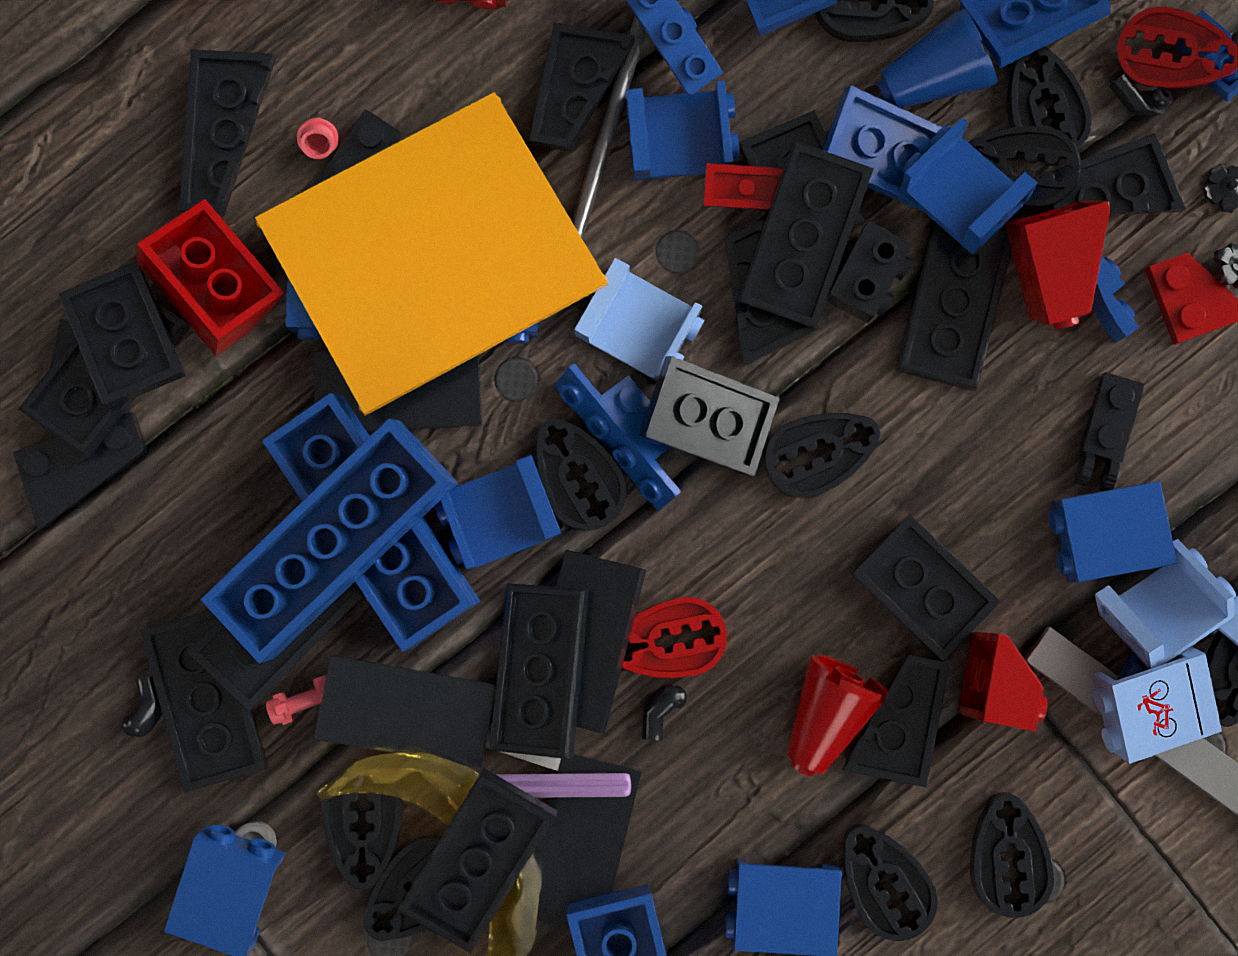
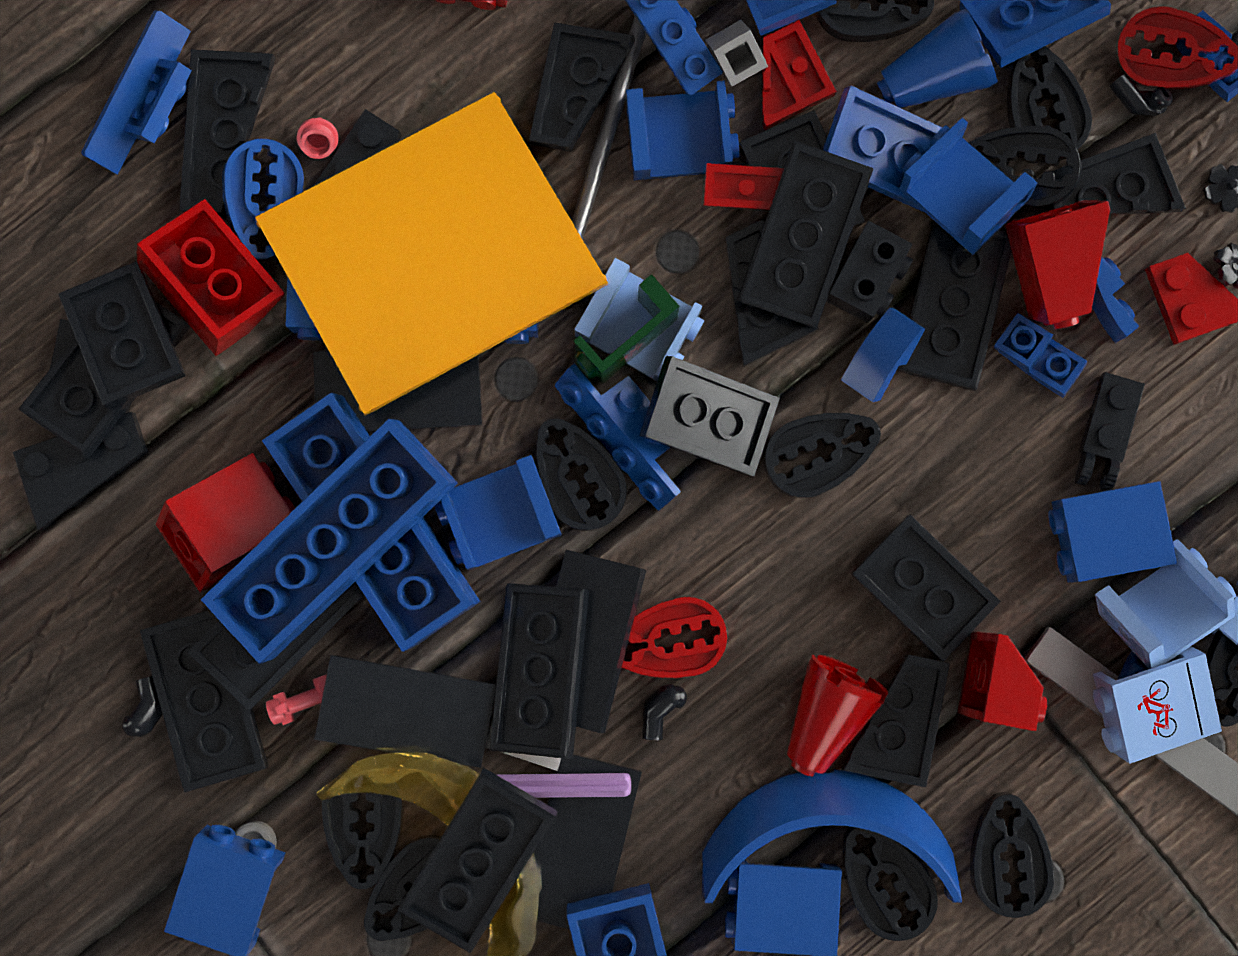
(142, 94): none -> blue bracket
(222, 519): none -> red slope
(239, 187): none -> blue piece
(664, 313): none -> dark green panel
(736, 52): none -> light grey brick
(793, 75): none -> red wing
(824, 800): none -> blue windscreen
(881, 353): none -> blue slope
(1039, 355): none -> blue slope

